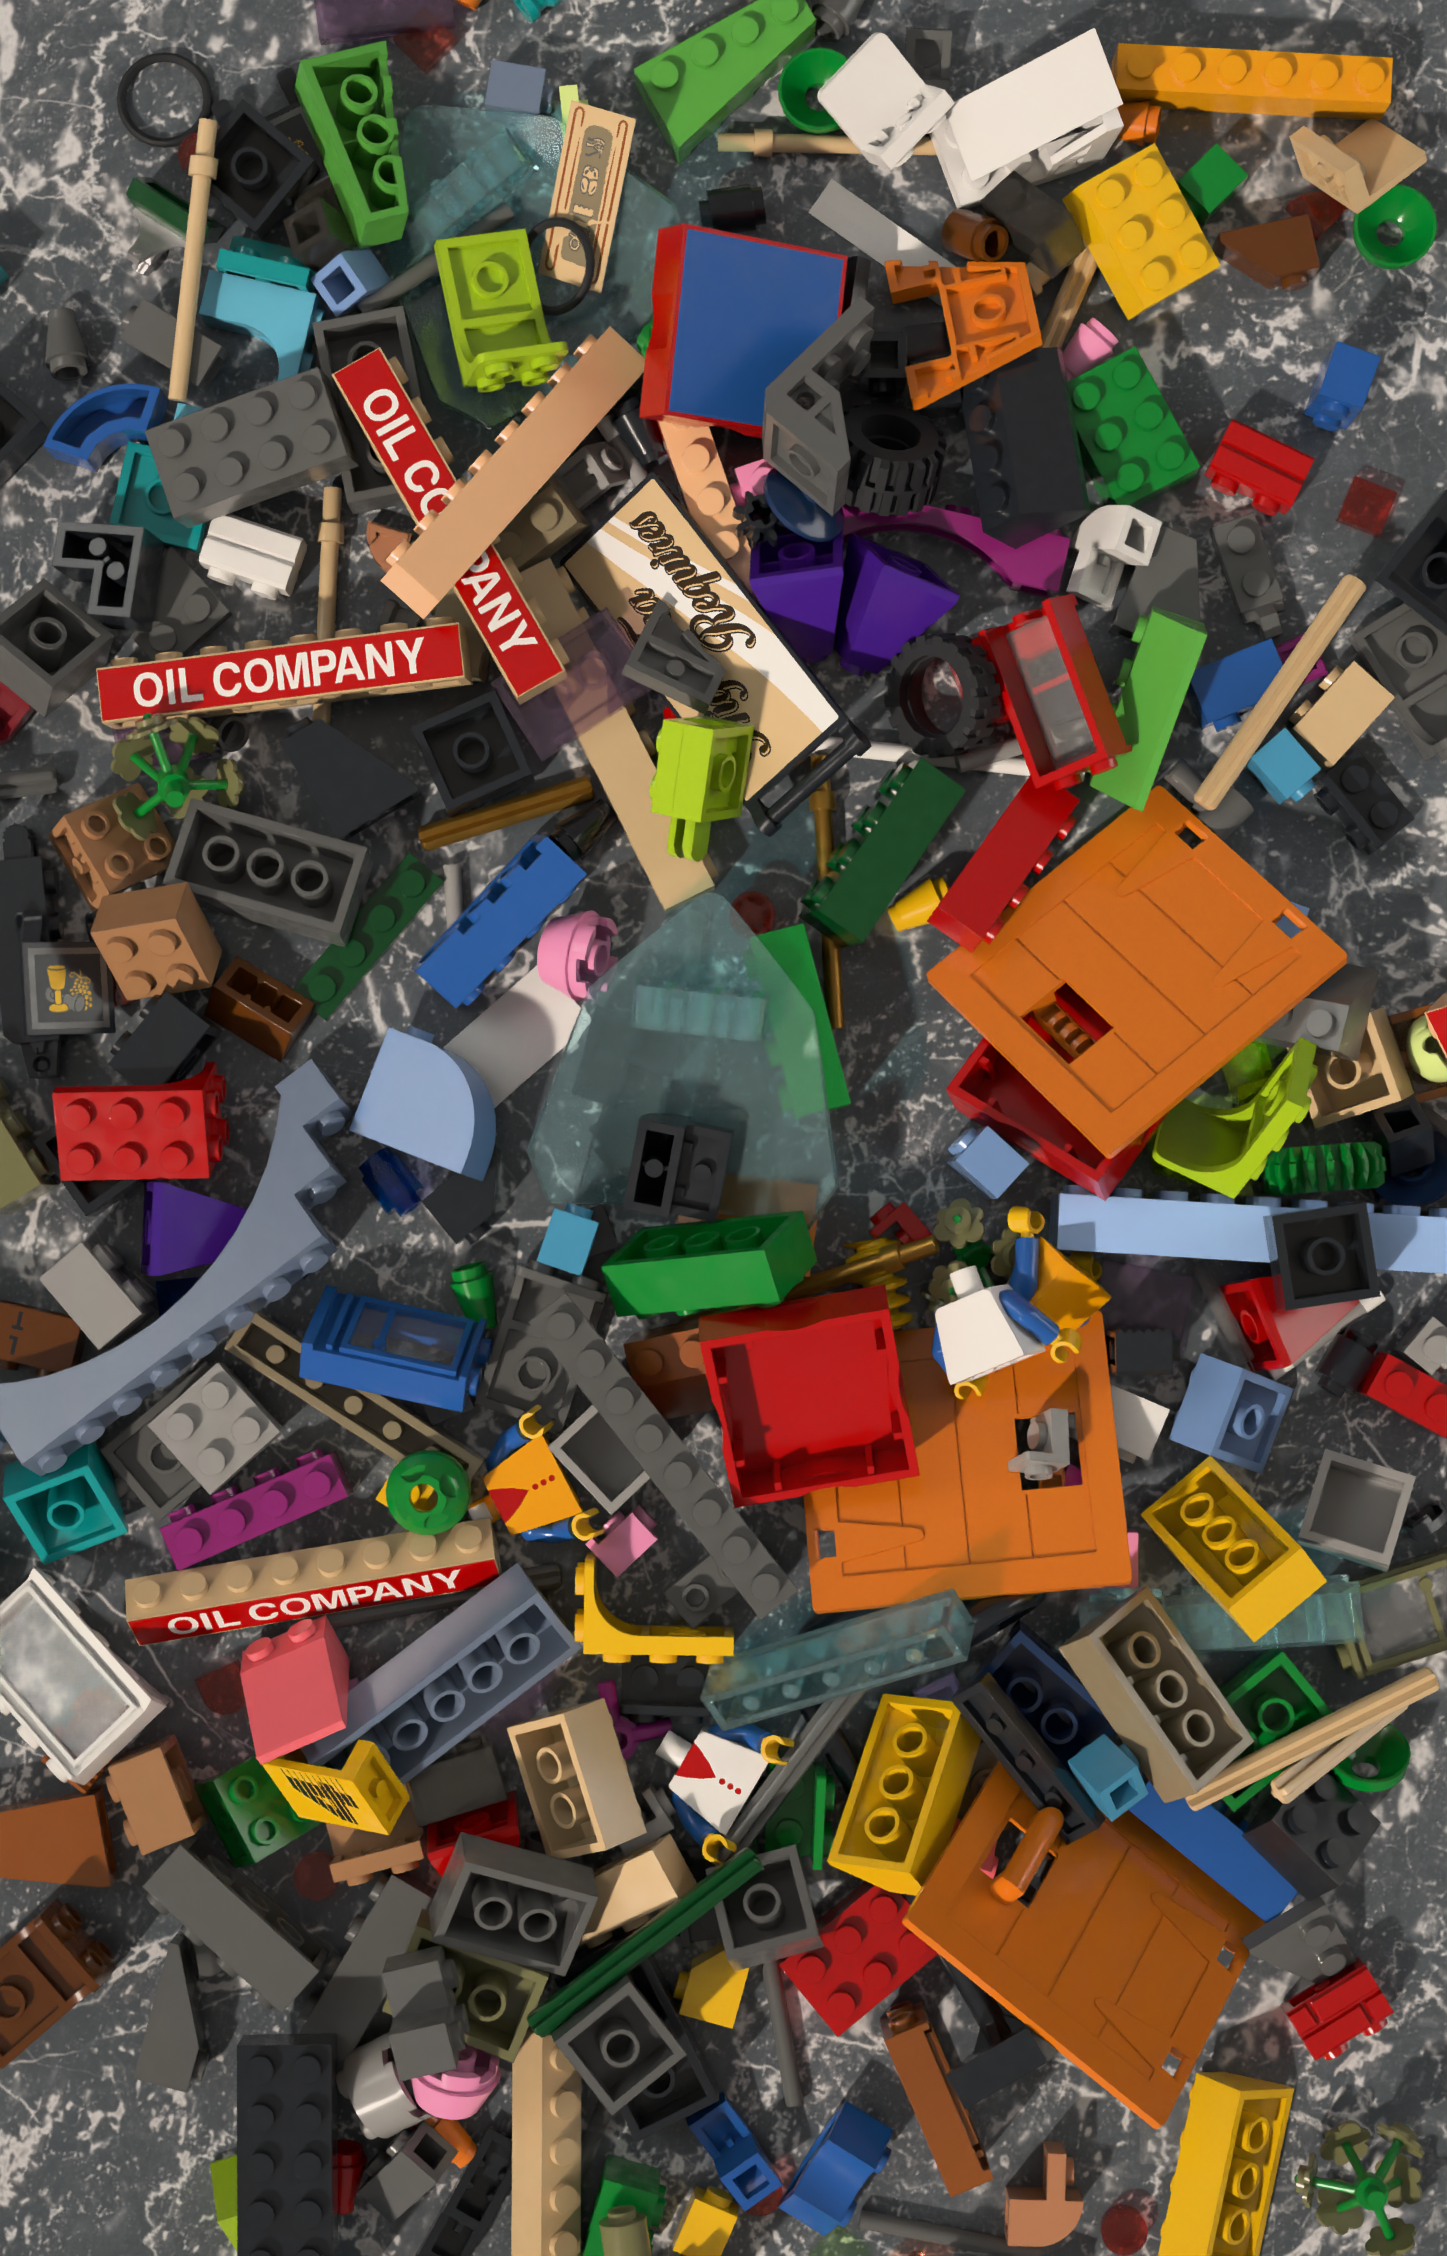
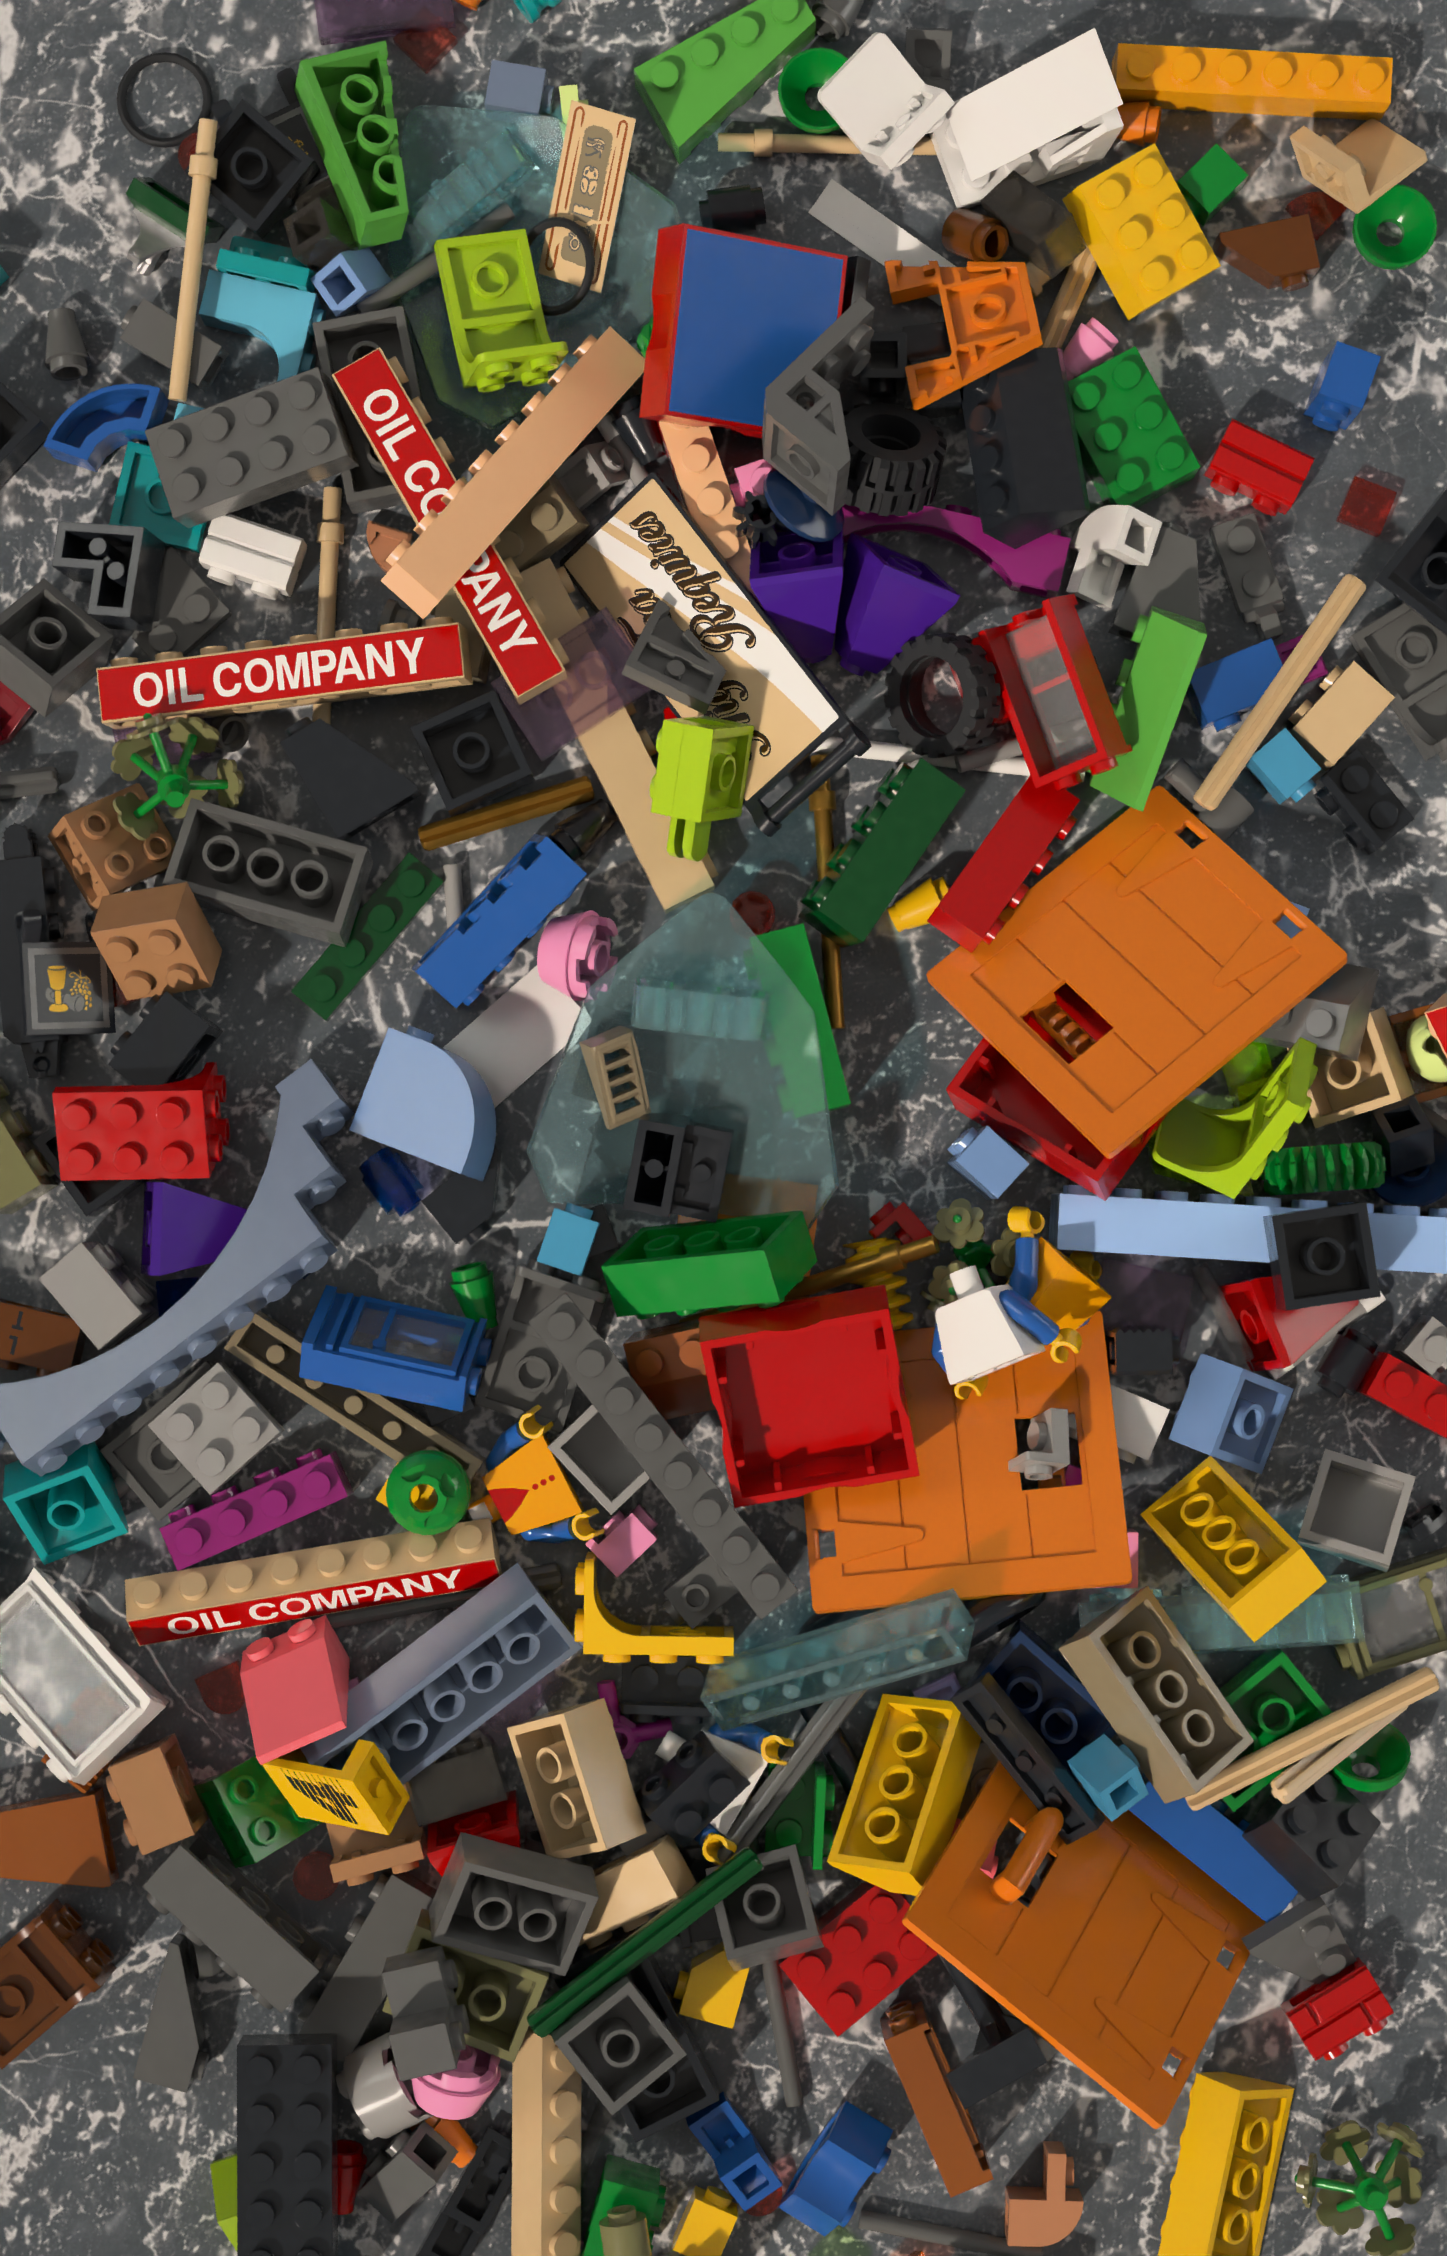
(258, 1008): reddish brown brick -> none
(593, 1051): none -> dark tan slope
(691, 1789): none -> black bracket
(1123, 2230): clear red tile -> none

